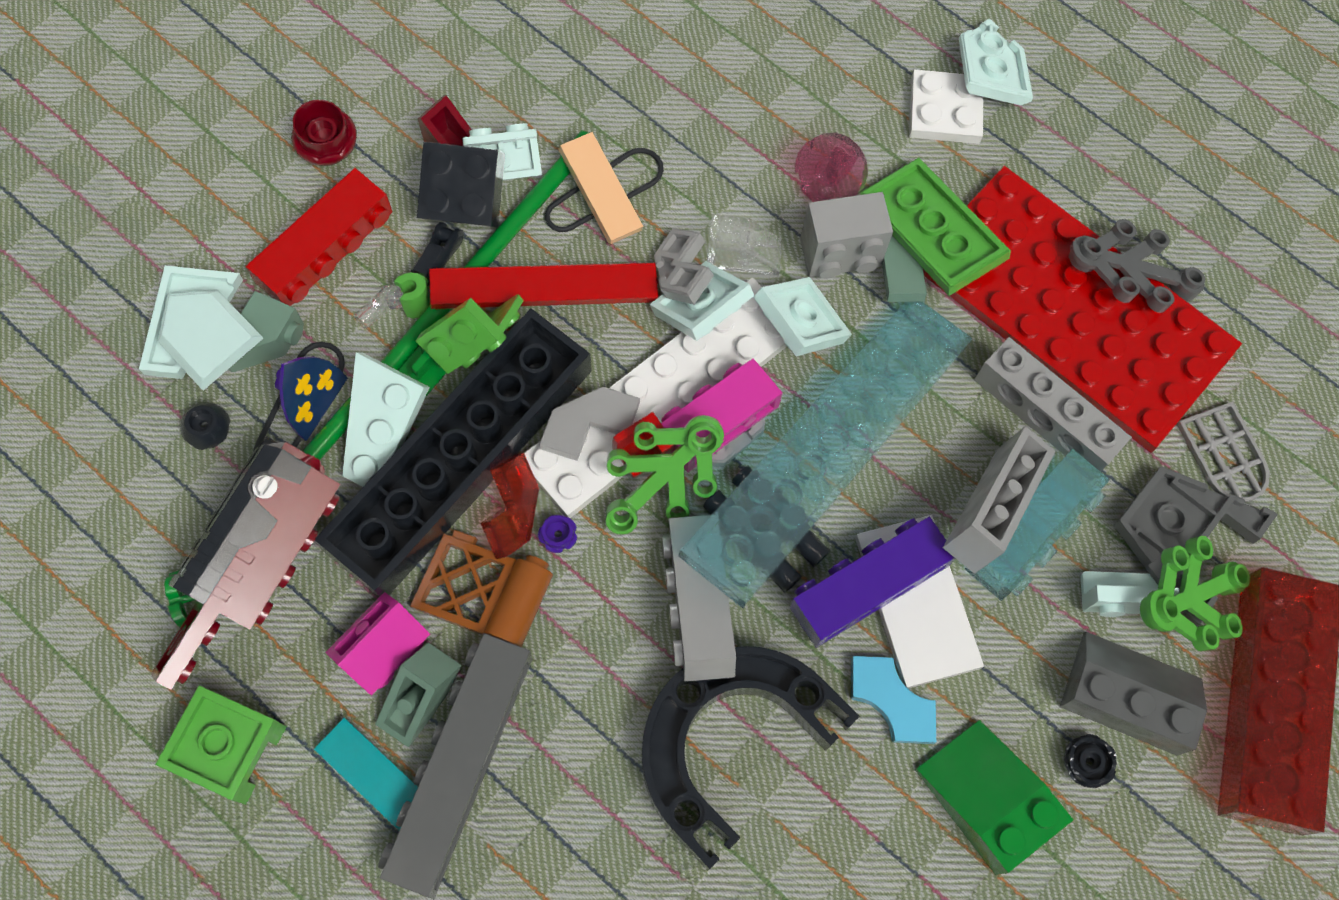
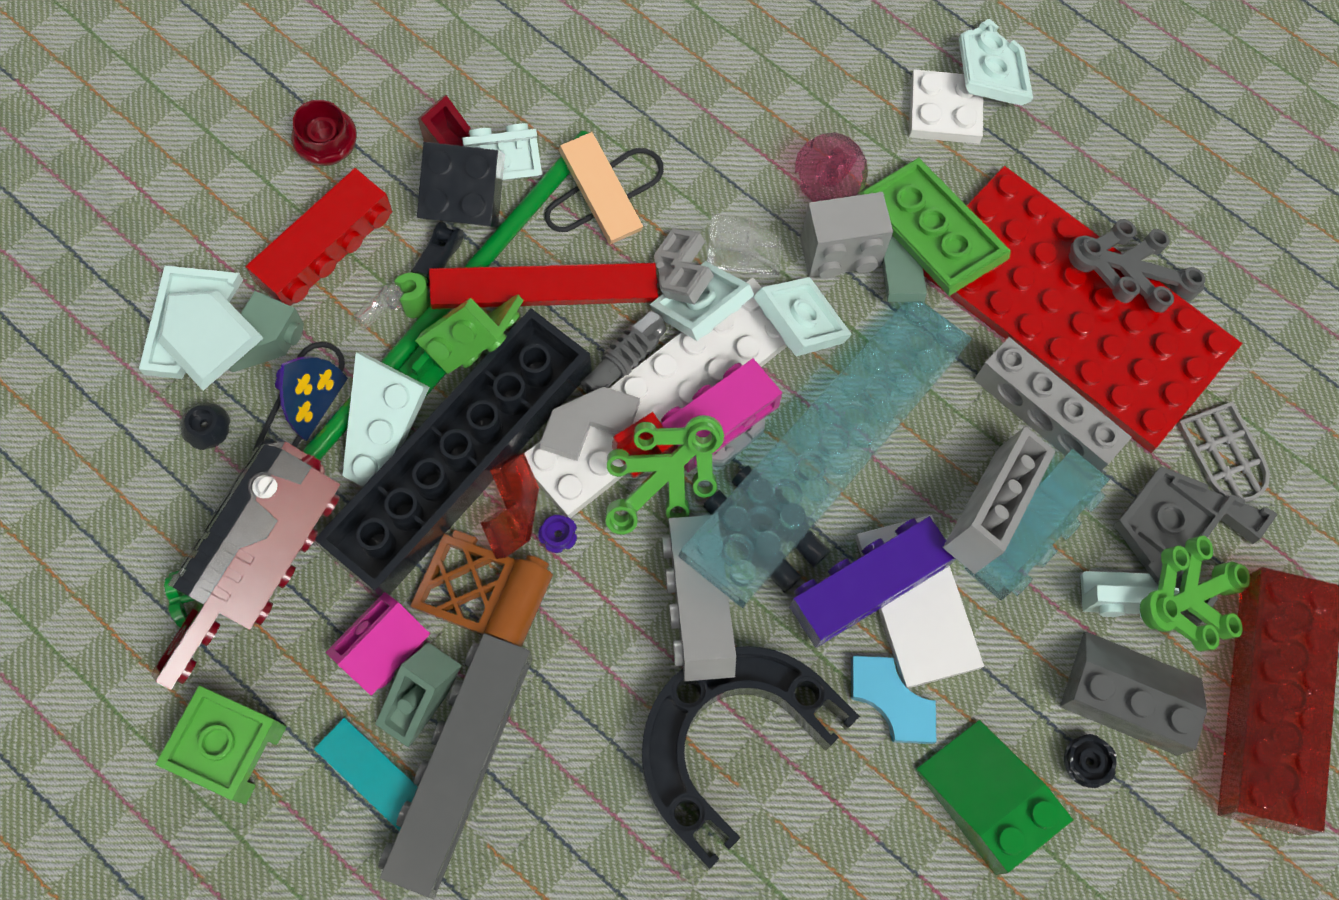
(626, 352): none -> dark grey hinge

